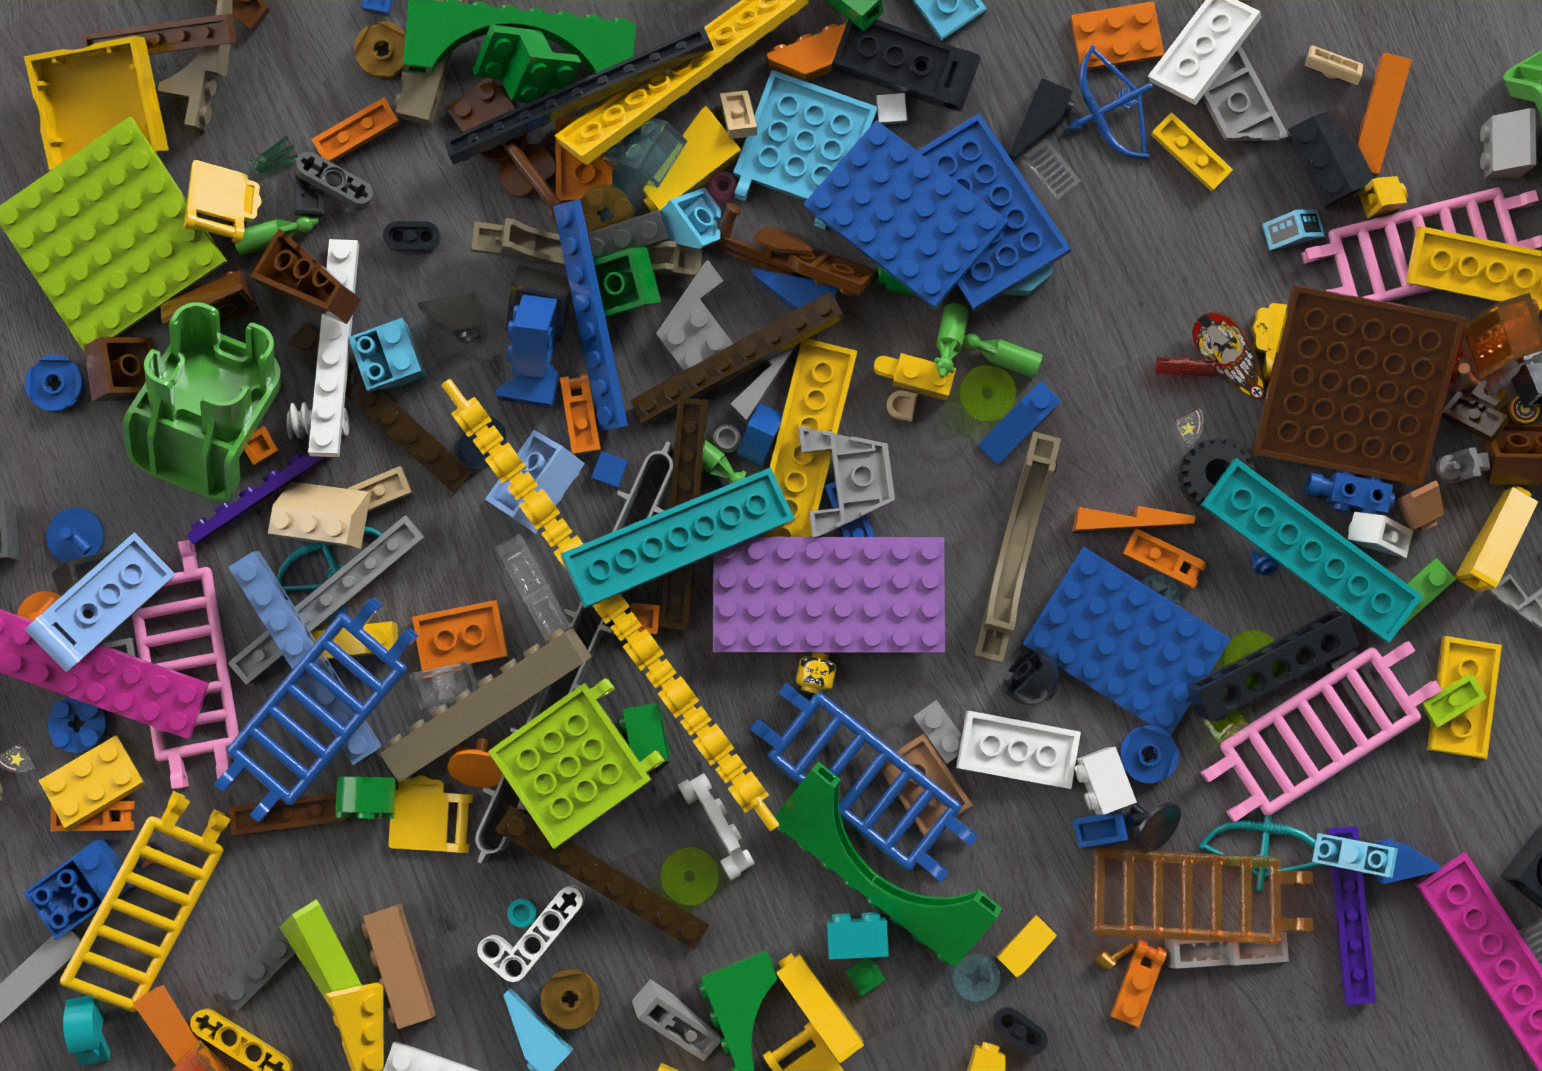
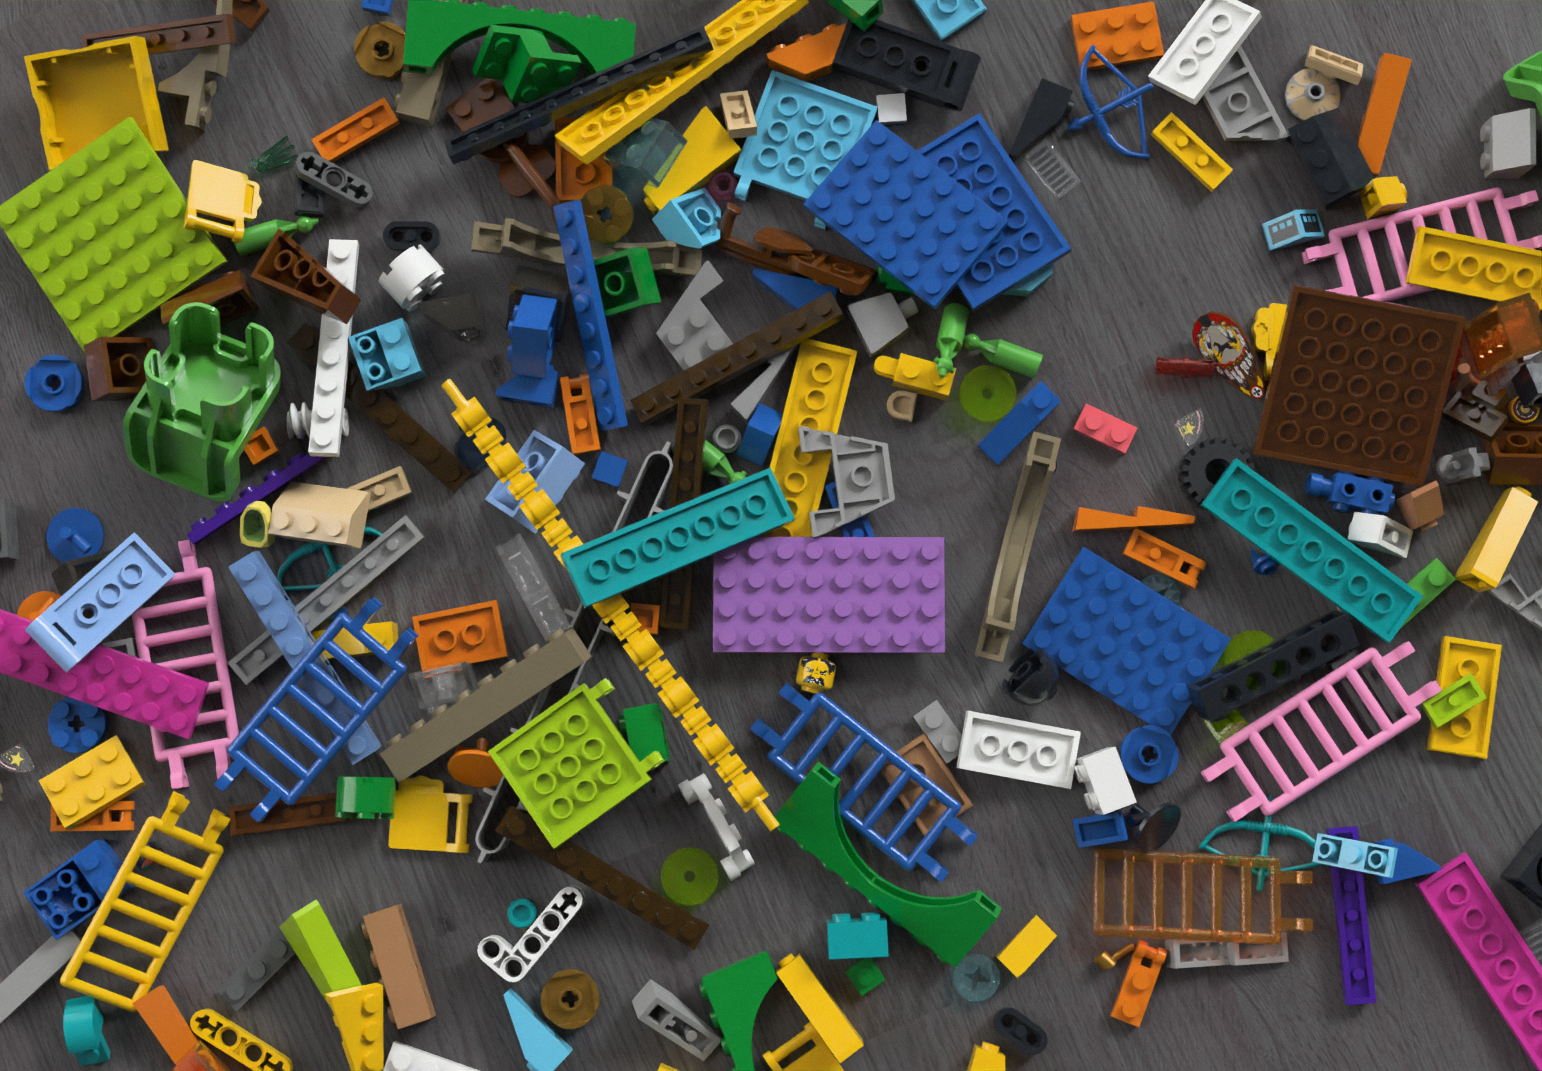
(255, 525): none -> rock
(412, 277): none -> white brick
(628, 234): dark grey plate -> none
(880, 321): none -> light grey torso
(1105, 429): none -> coral plate
(1302, 102): none -> tan dish

